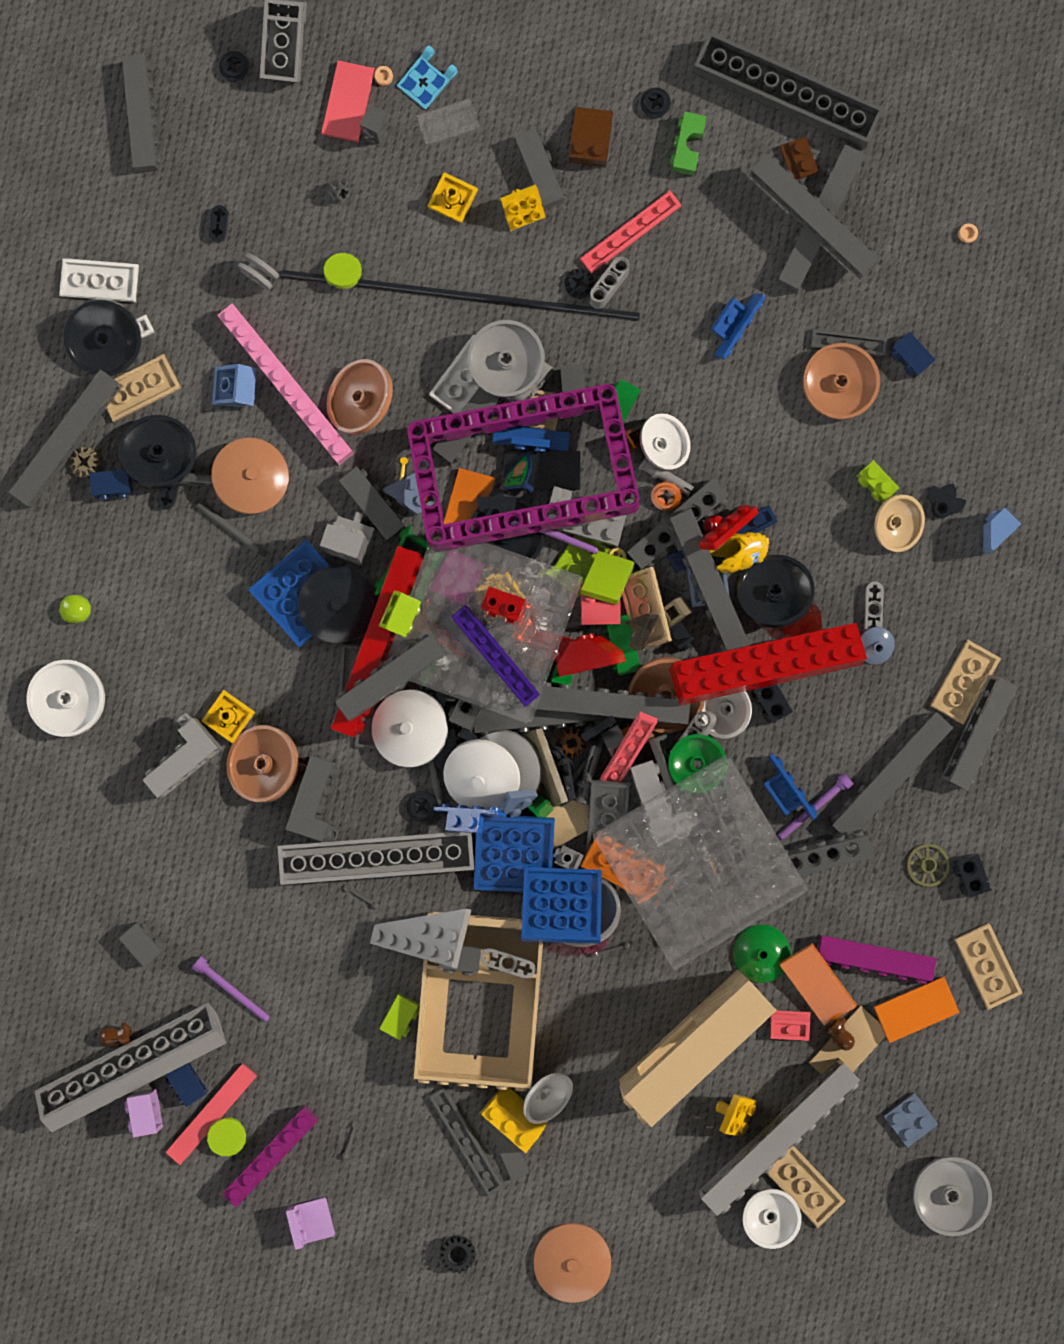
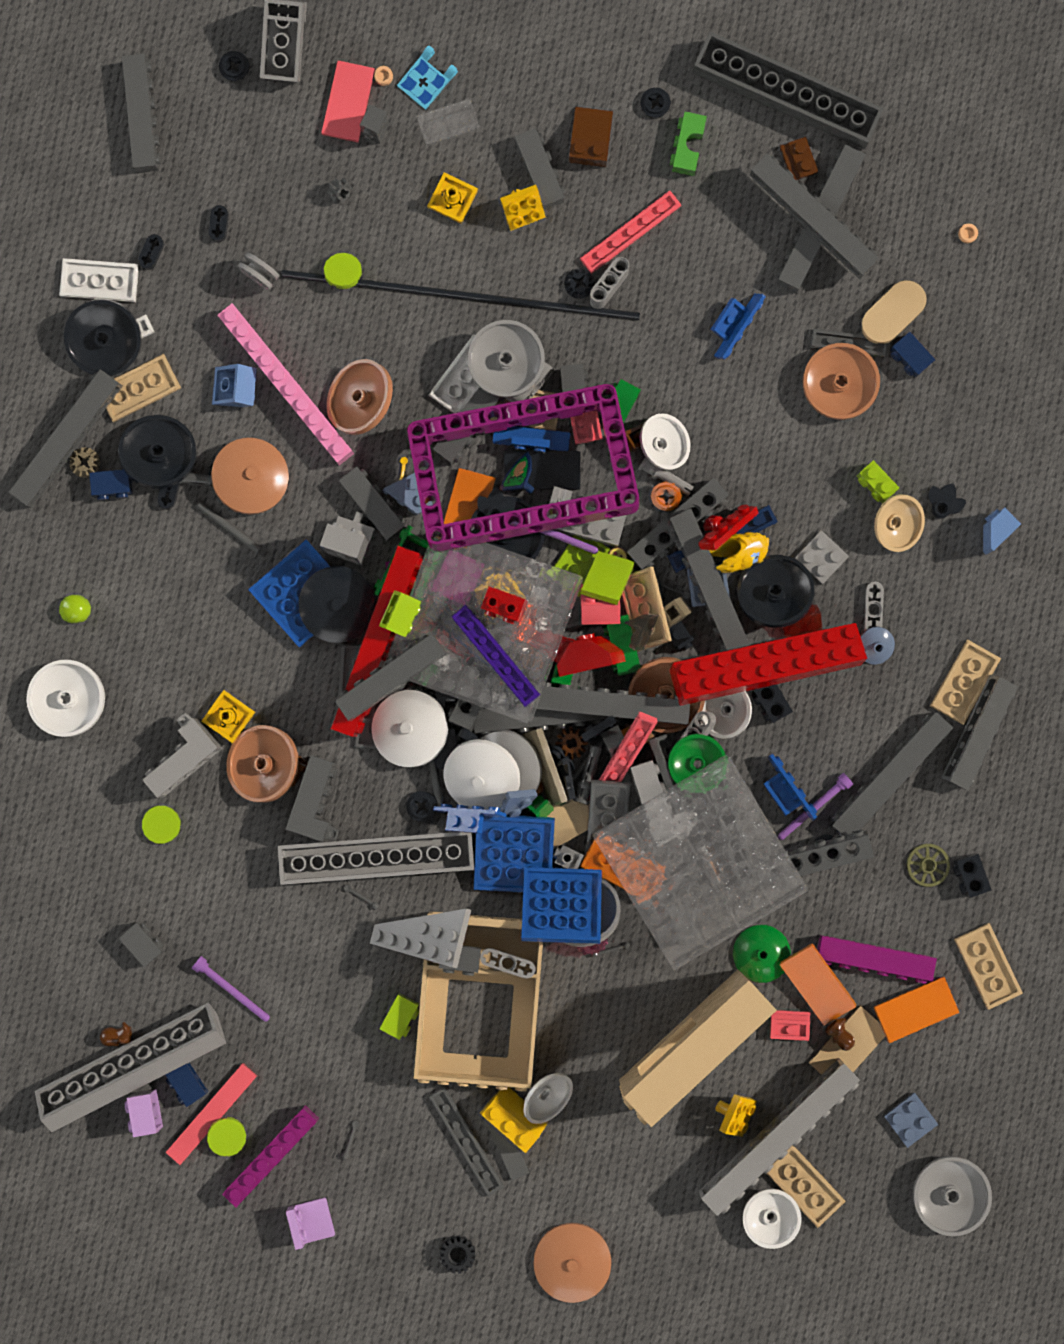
(155, 254): none -> black beam
(161, 824): none -> lime tile
(586, 427): none -> coral plate
(822, 557): none -> light grey plate
(893, 312): none -> tan tile

